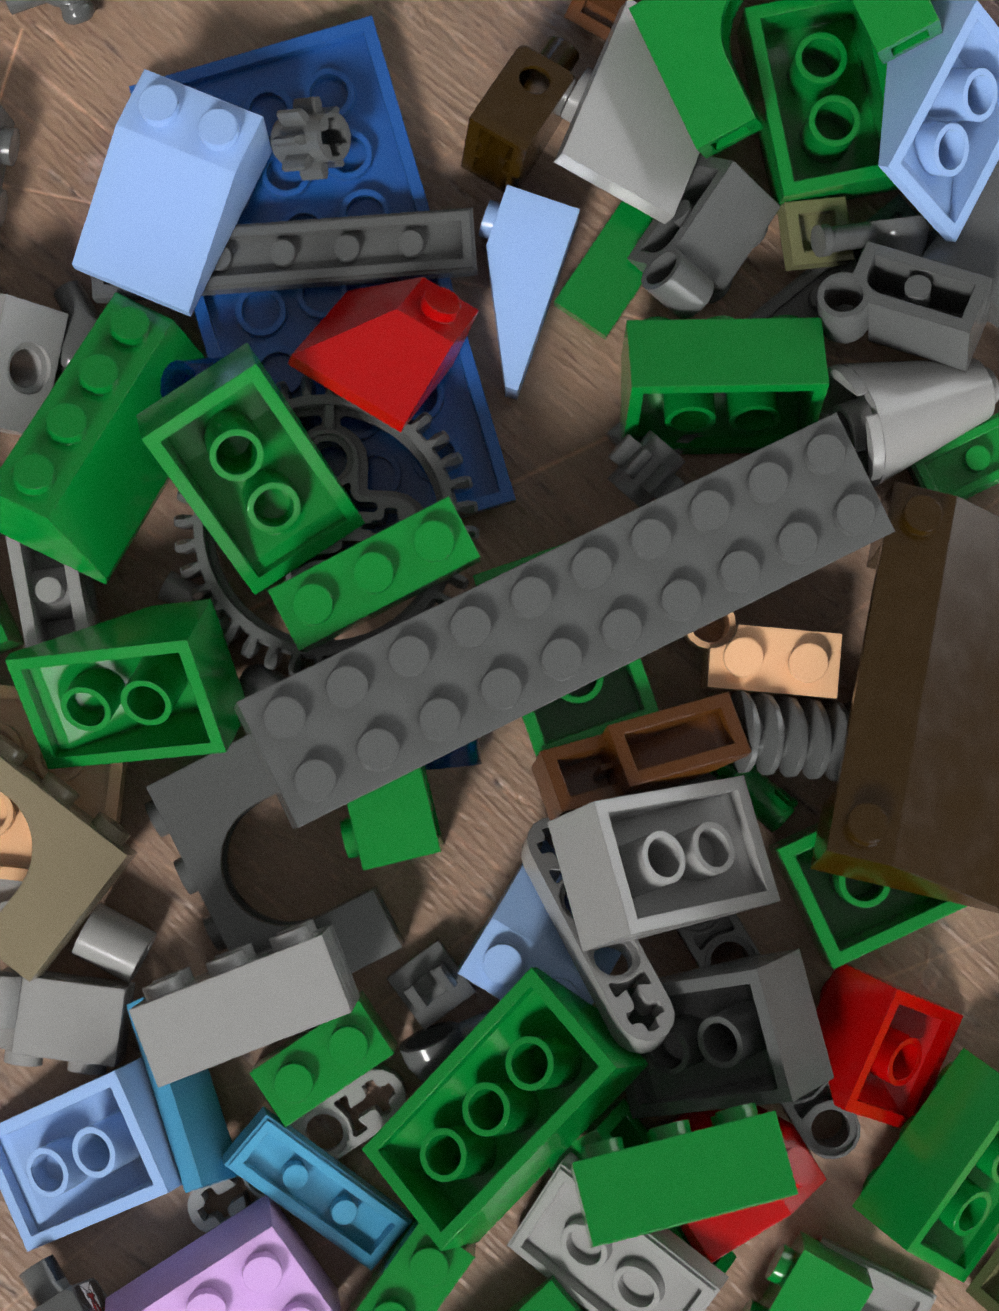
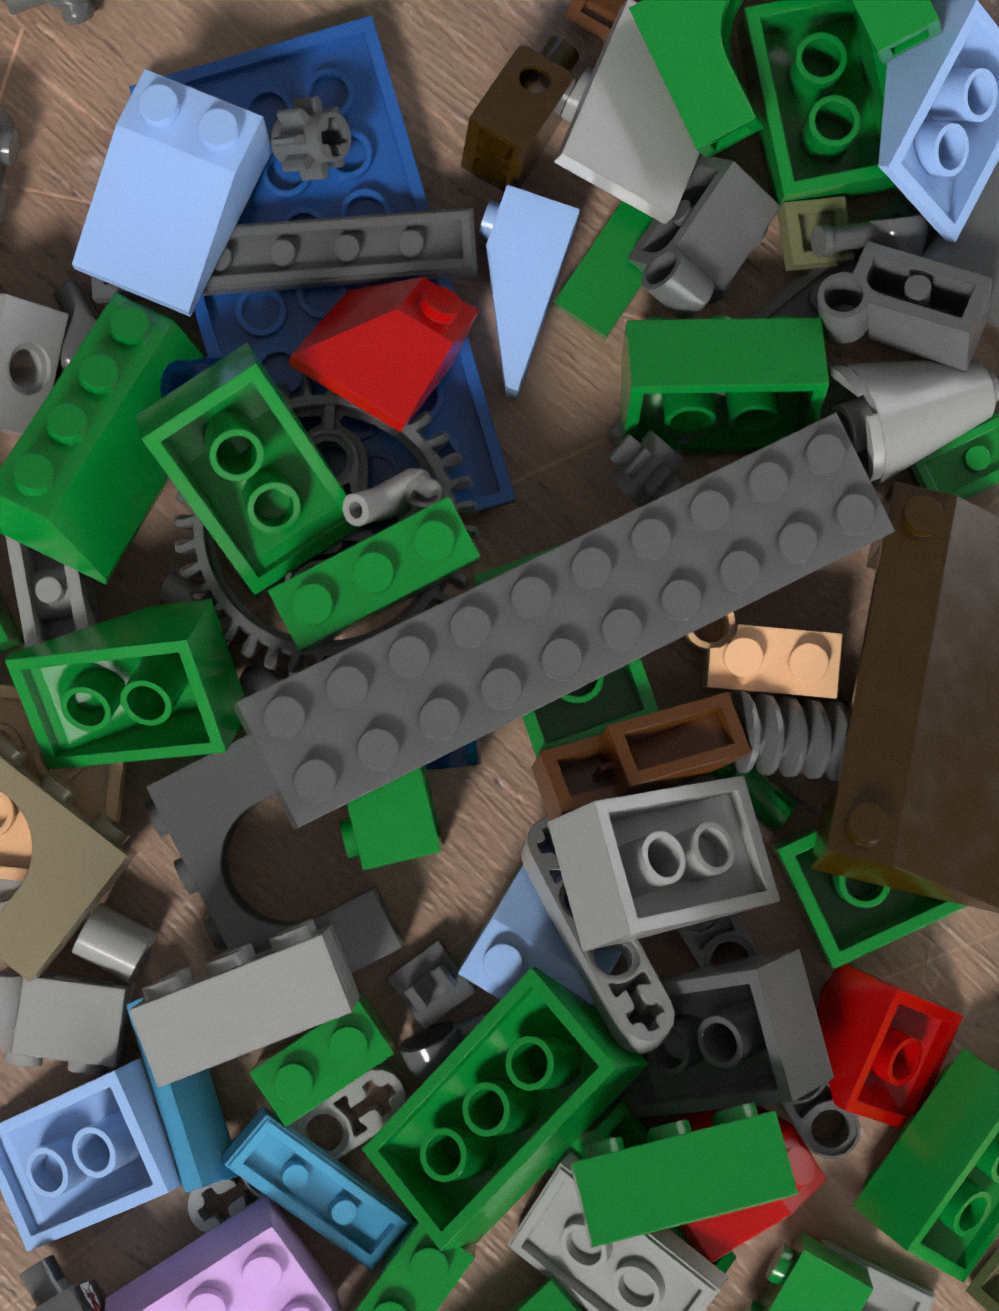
(392, 498): none -> light grey arm

